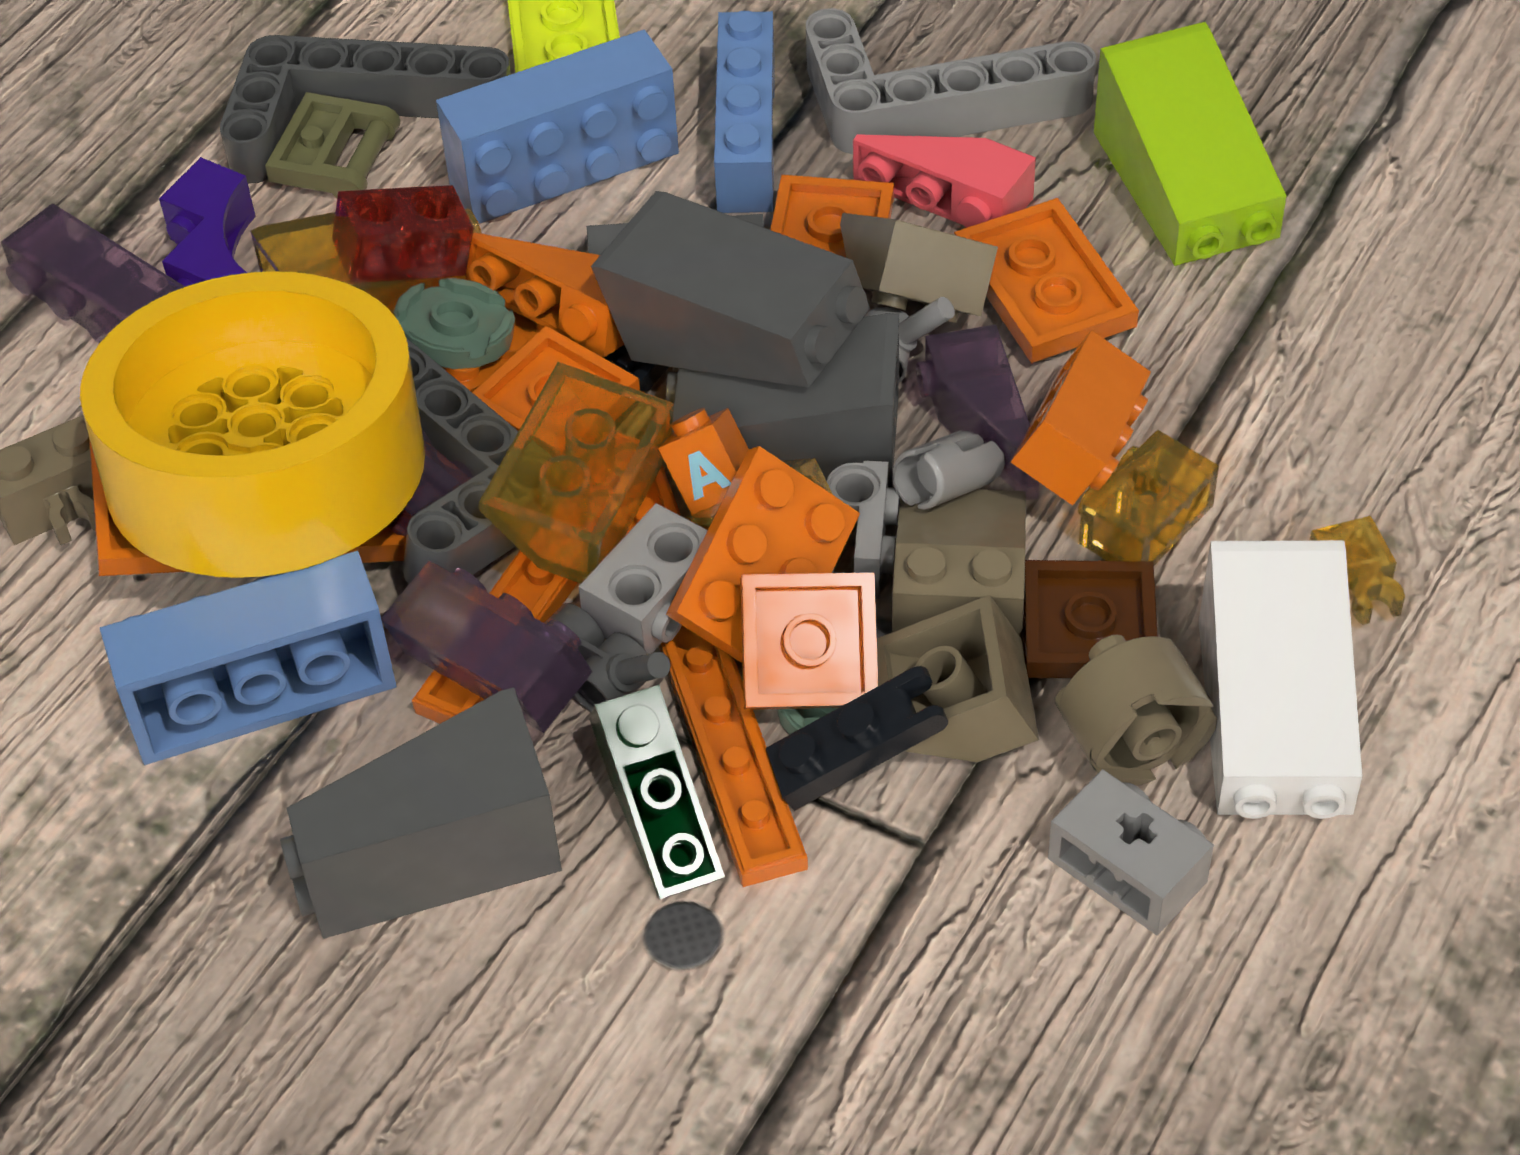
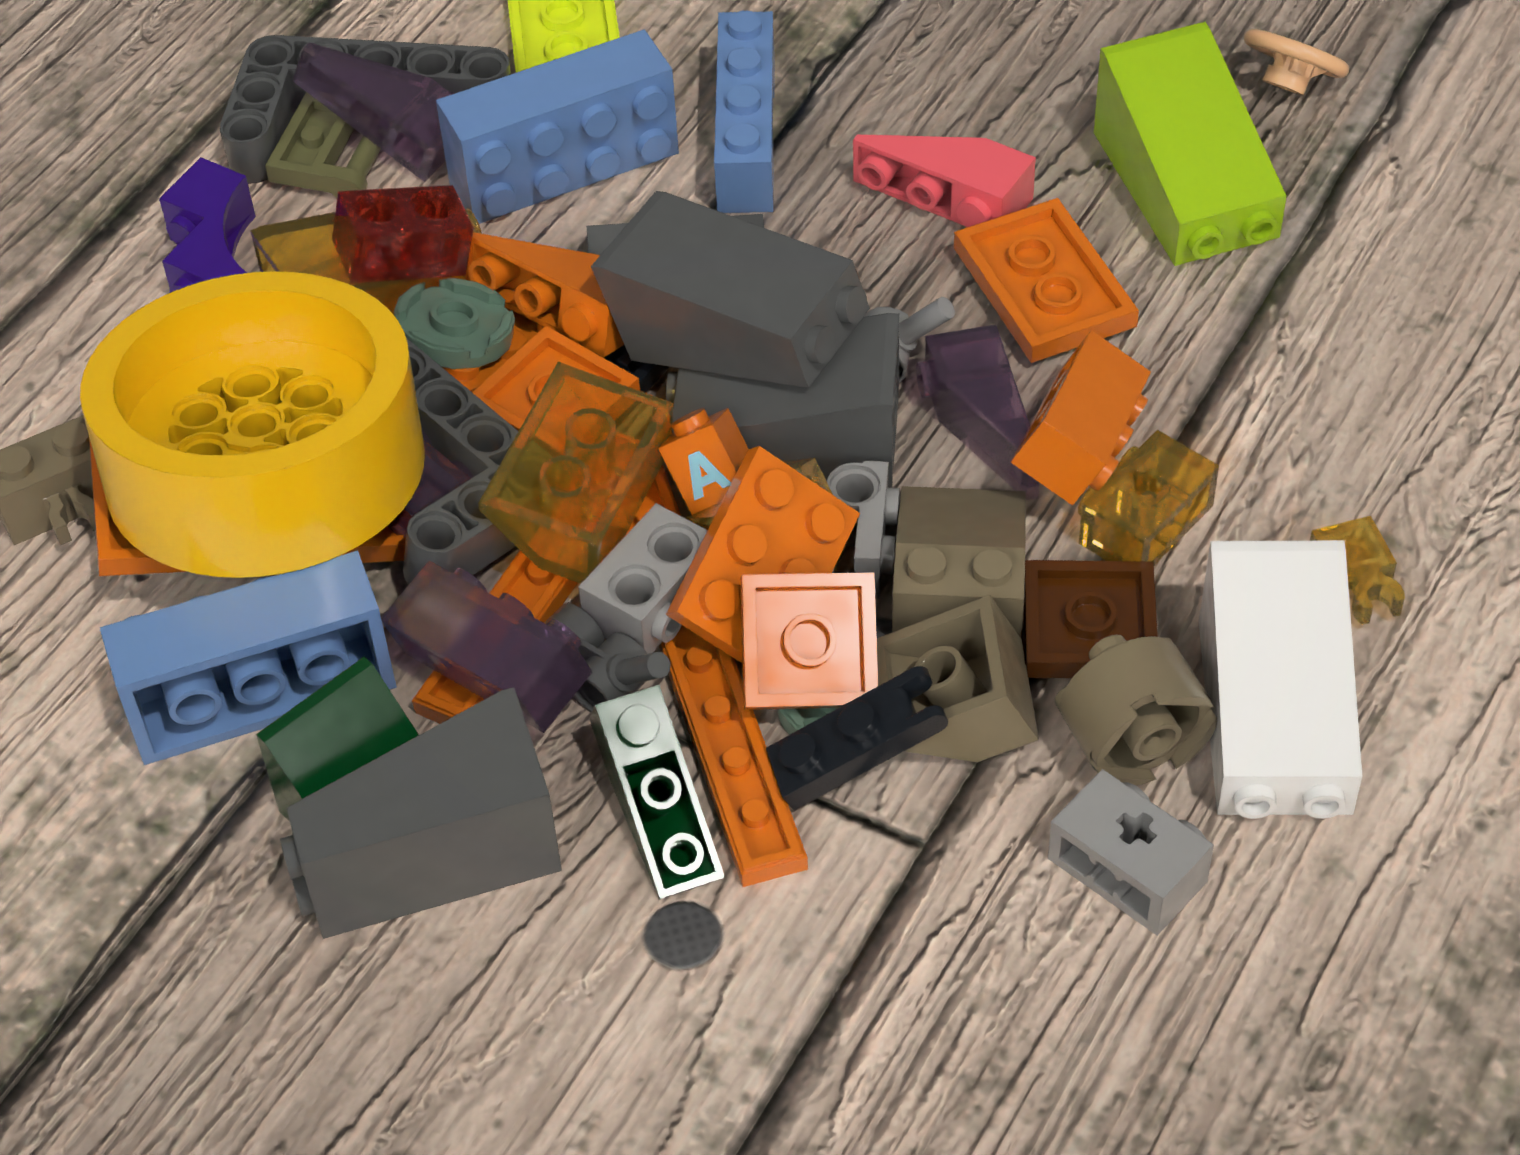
(81, 271): clear purple brick -> none
(332, 734): none -> dark green slope
(380, 102): none -> clear purple slope
(813, 207): orange plate -> none
(917, 263): dark tan slope -> none
(941, 97): light grey beam -> none
(946, 469): light grey arm -> none
(1293, 61): none -> light nougat piece

